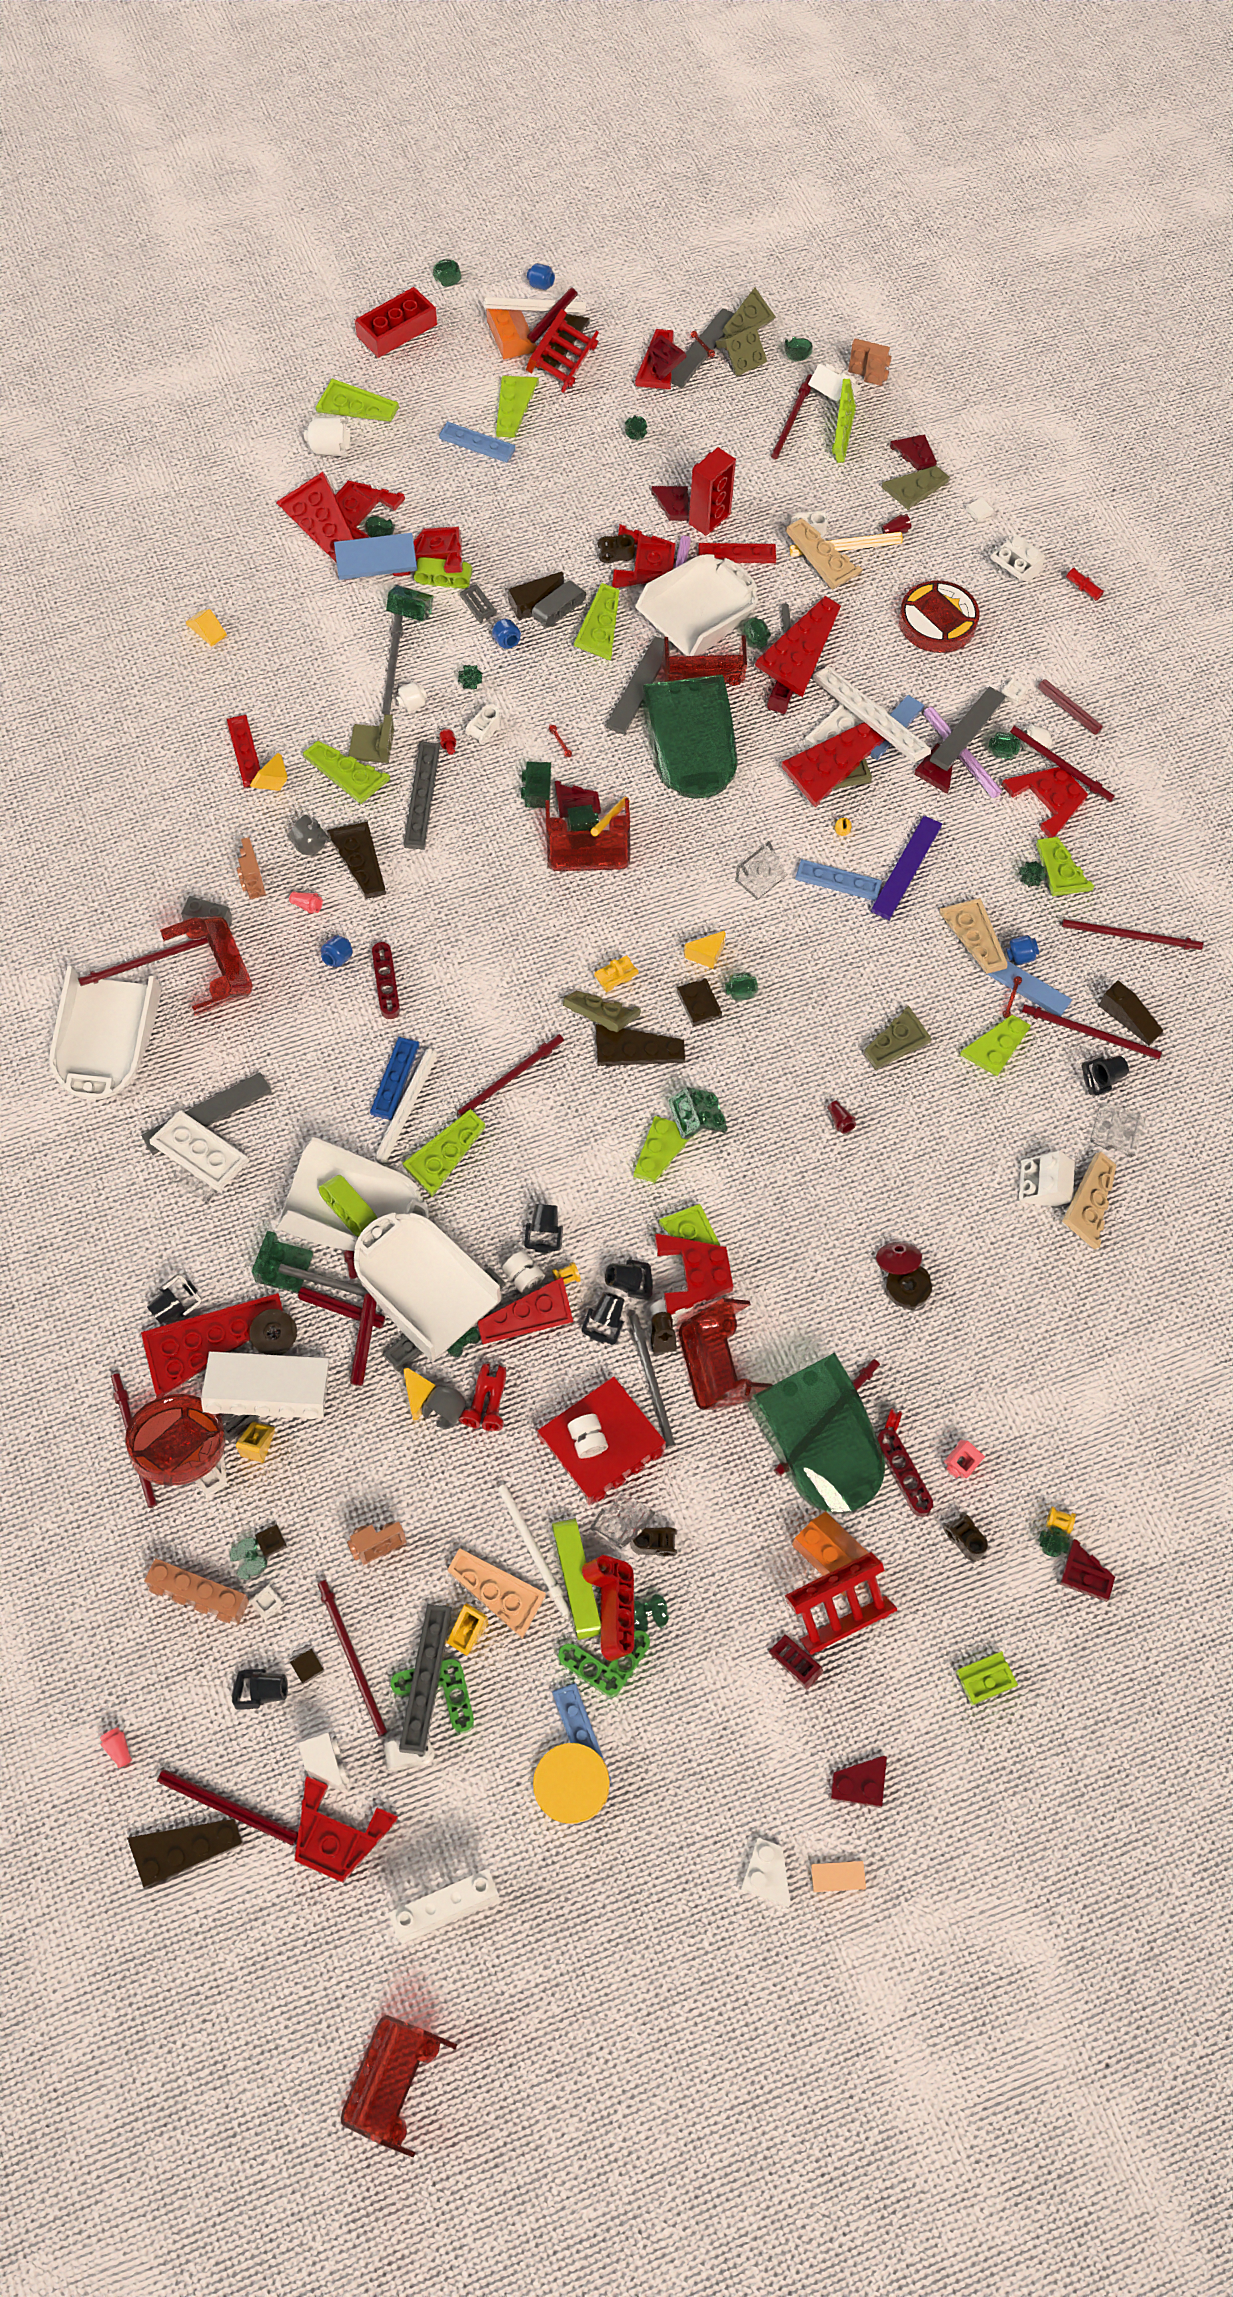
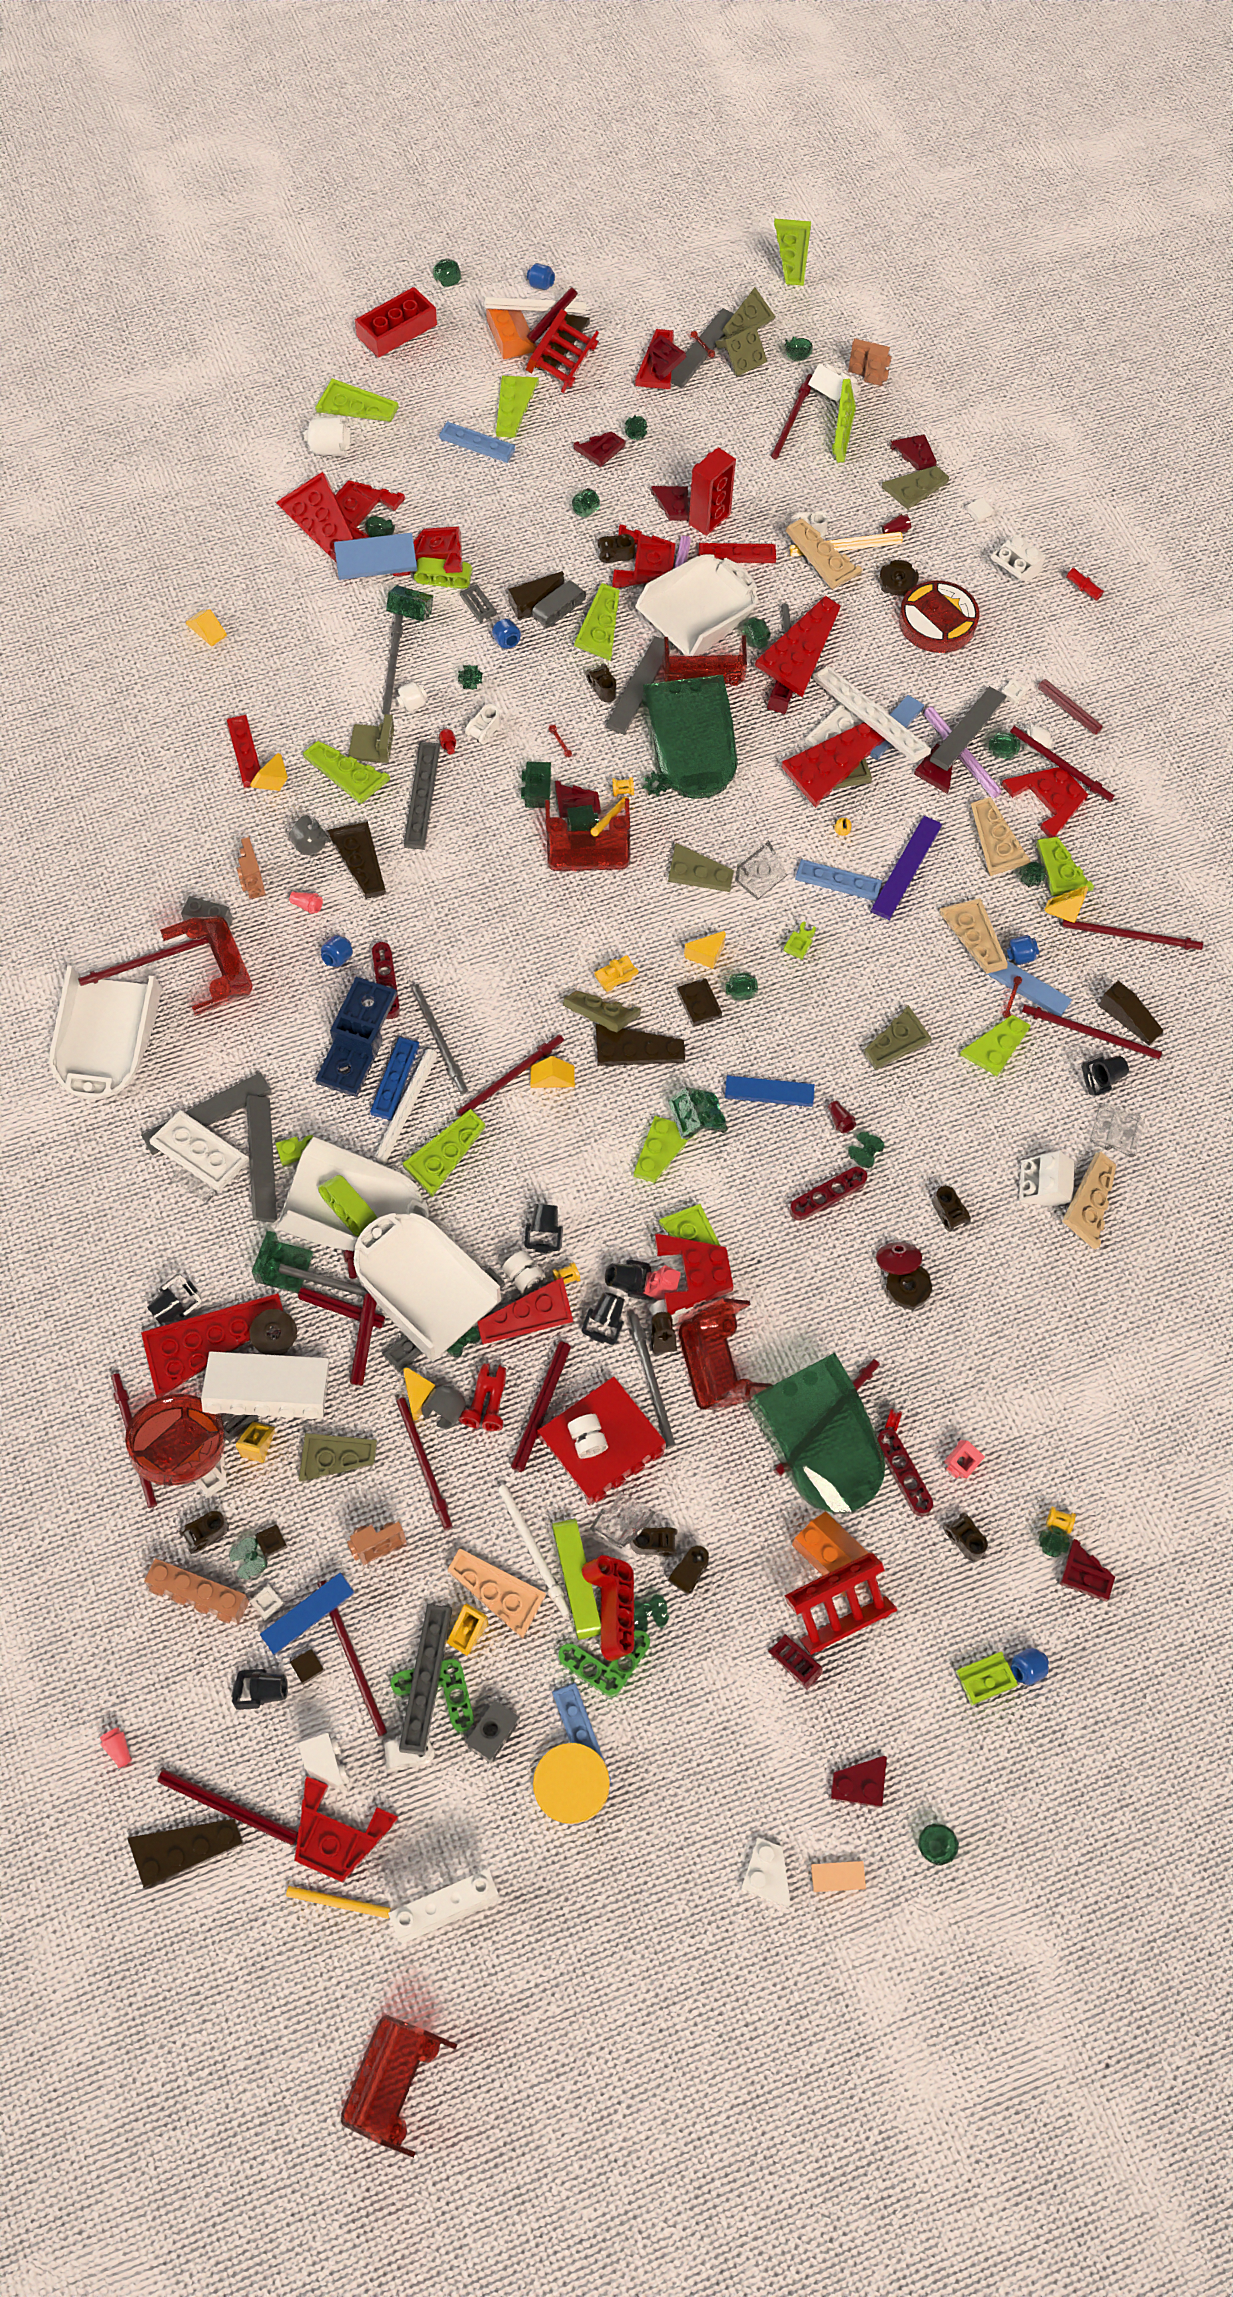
(202, 1531): none -> dark brown piece
(261, 1159): none -> dark grey tile
(291, 1149): none -> lime plate
(307, 1613): none -> blue tile
(334, 1455): none -> olive wing
(339, 1902): none -> yellow bar
(356, 1036): none -> dark blue bracket
(440, 1505): none -> dark red bar
(454, 1071): none -> flat silver bar
(487, 1746): none -> dark grey brick
(540, 1407): none -> dark red axle
(552, 1074): none -> yellow slope
(585, 502): none -> clear green head
(600, 448): none -> dark red wing
(602, 682): none -> dark brown piece
(619, 786): none -> yellow bush
(655, 777): none -> clear green gear
(661, 1282): none -> coral brick
(687, 1572): none -> dark brown piece
(699, 871): none -> olive wing
(769, 1091): none -> blue tile
(793, 244): none -> lime wing
(800, 942): none -> lime plate
(830, 1196): none -> dark red beam
(865, 1156): none -> clear green piece
(897, 587): none -> dark brown plate
(938, 1844): none -> clear green hair
(952, 1212): none -> dark brown piece
(998, 842): none -> tan wing
(1030, 1666): none -> blue head
(1067, 905): none -> yellow slope

